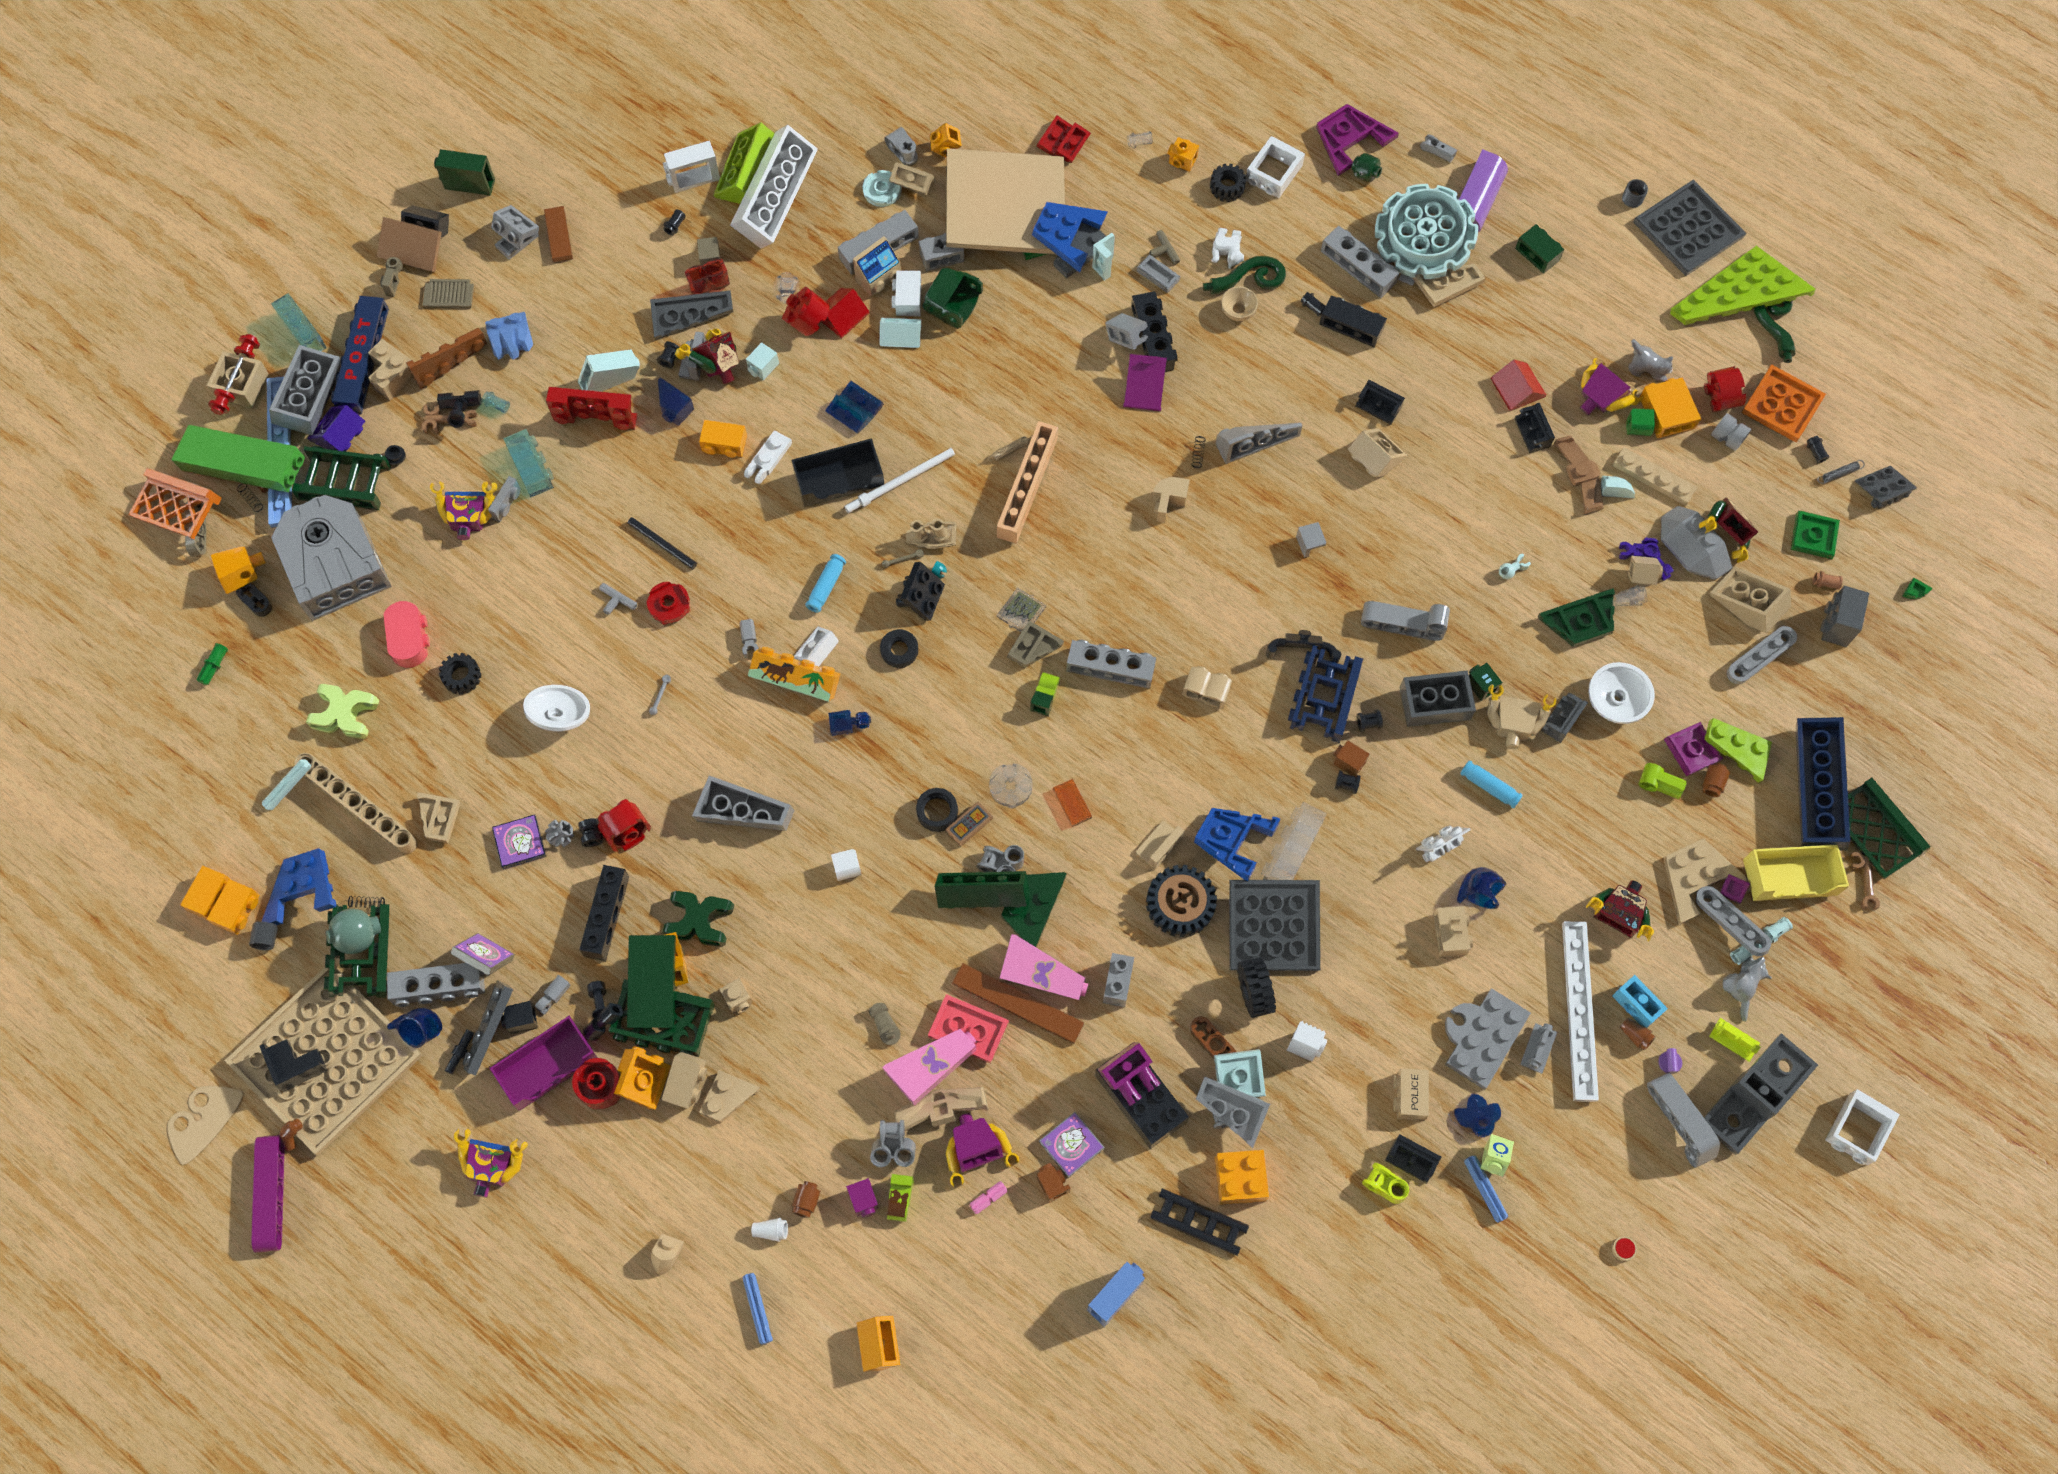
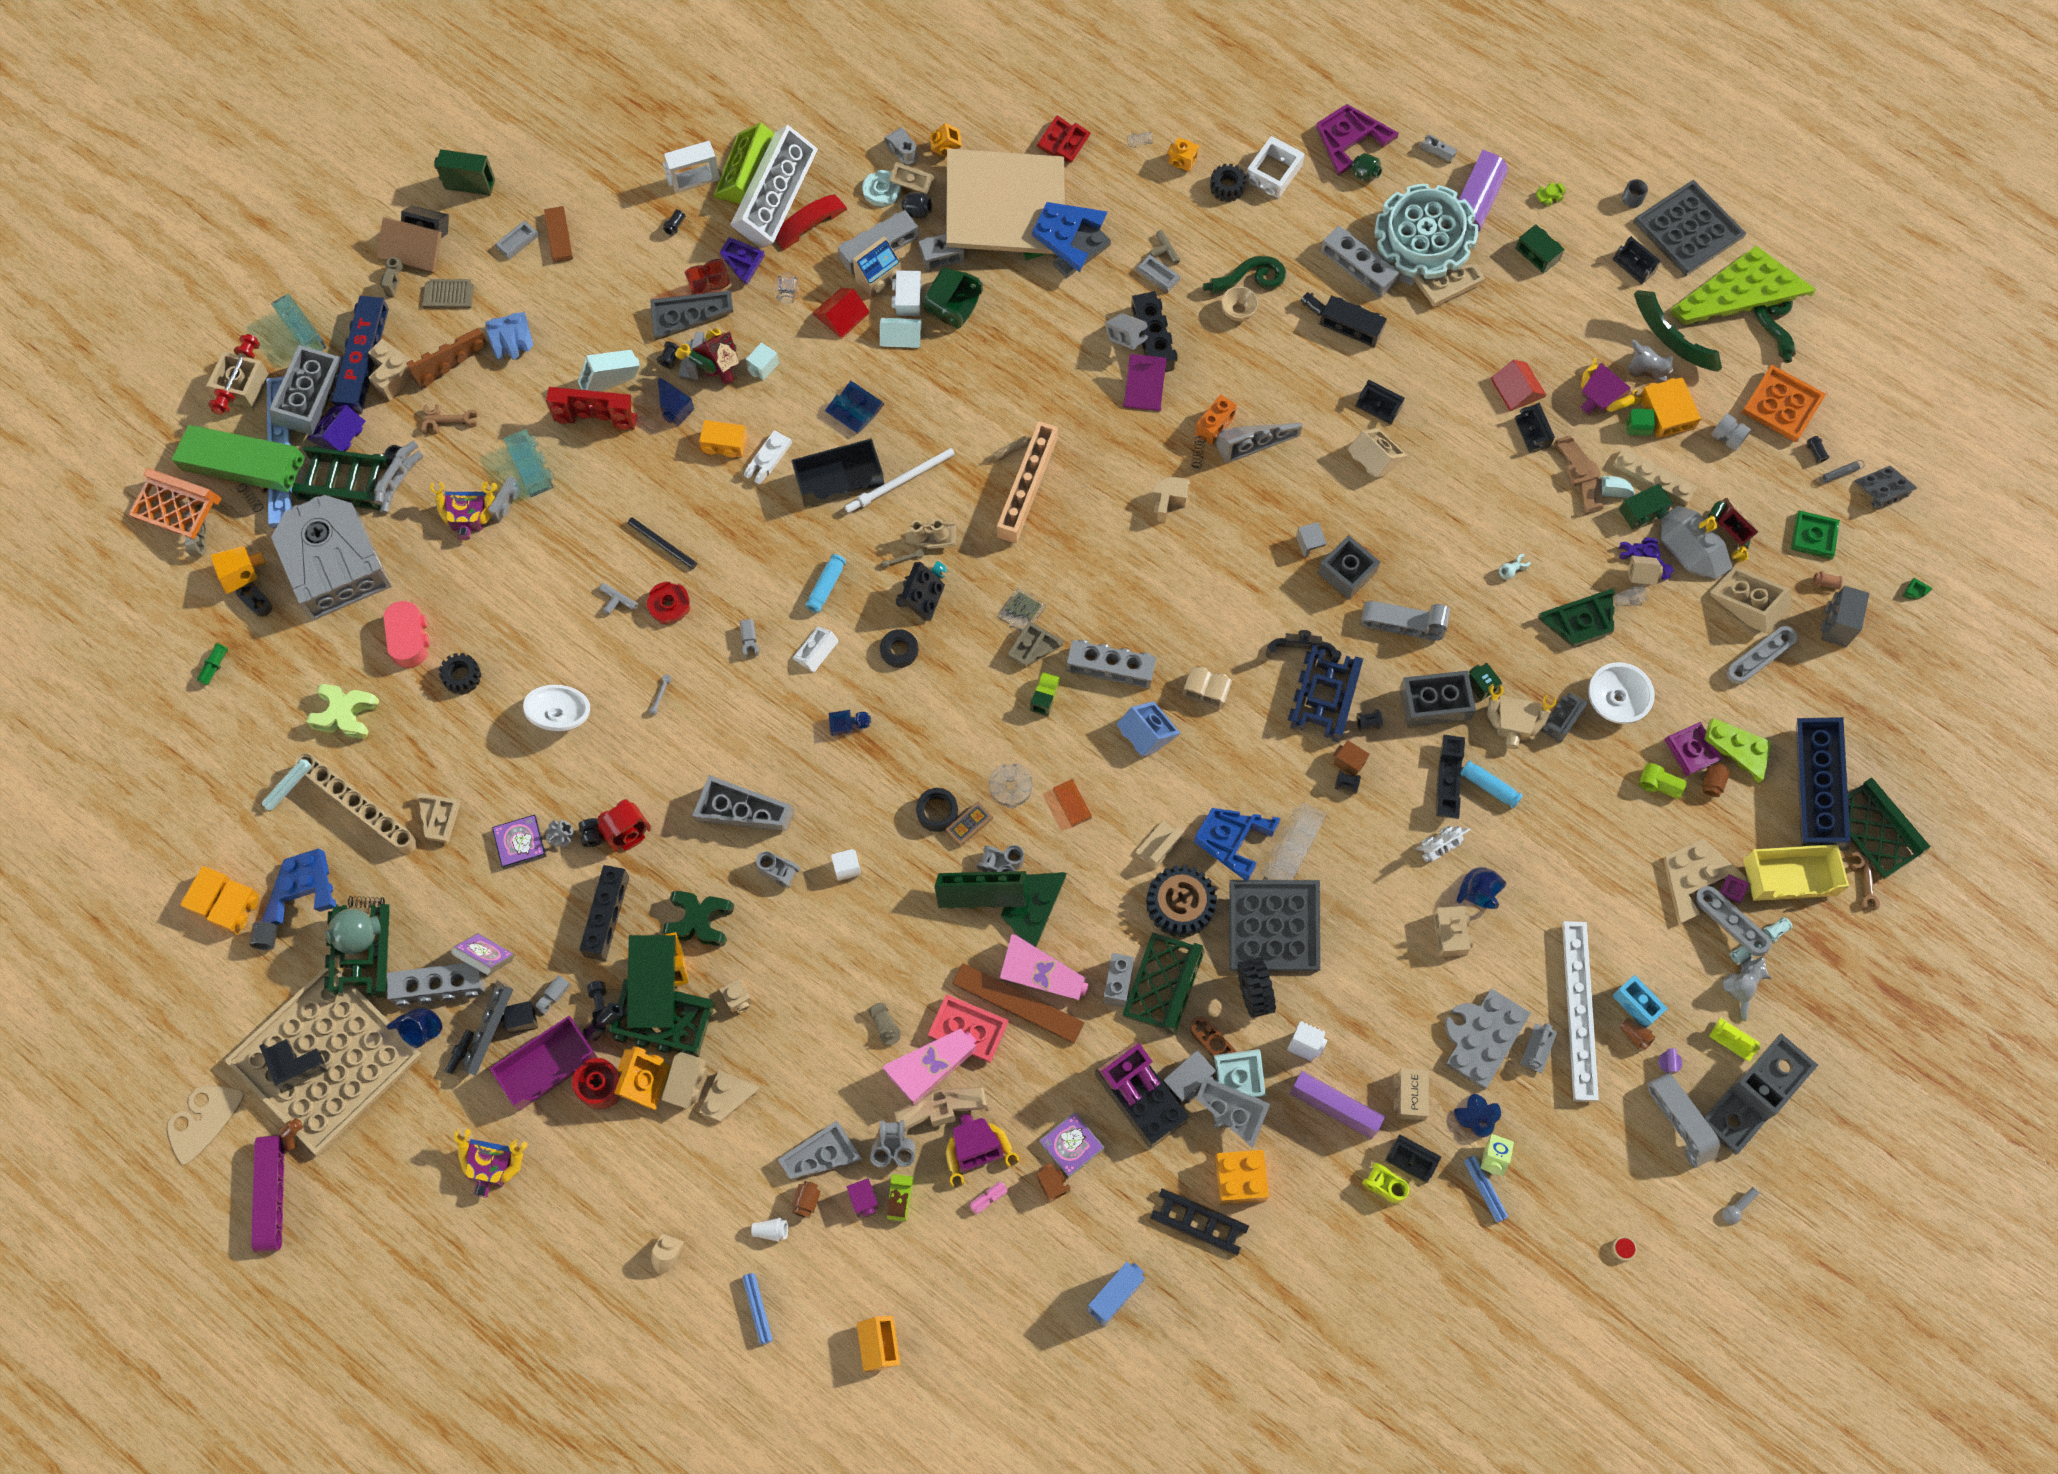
(386, 487): none -> light grey piece
(458, 404): black bar -> none
(496, 402): clear light blue pin -> none
(513, 226): light grey bracket -> none
(708, 249): dark tan brick -> none
(741, 258): none -> dark purple wing
(780, 871): none -> light grey piece
(794, 674): brick -> none
(805, 311): red brick -> none
(807, 217): none -> red slope
(820, 1153): none -> light grey wing
(917, 204): none -> black head
(1103, 255): light aqua panel -> none
(1147, 728): none -> medium blue slope
(1183, 983): none -> dark green fence
(1188, 1078): none -> light grey brick
(1216, 419): none -> orange brick
(1227, 246): white animal -> none
(1337, 1105): none -> medium lavender brick
(1348, 567): none -> dark grey brick
(1449, 777): none -> black slope
(1551, 192): none -> lime piece
(1623, 910): torso -> none
(1636, 260): none -> black hinge
(1645, 506): none -> dark green brick
(1671, 337): none -> dark green tile
(1725, 389): red brick -> none
(1732, 1214): none -> light grey bar
(1871, 1108): white window -> none

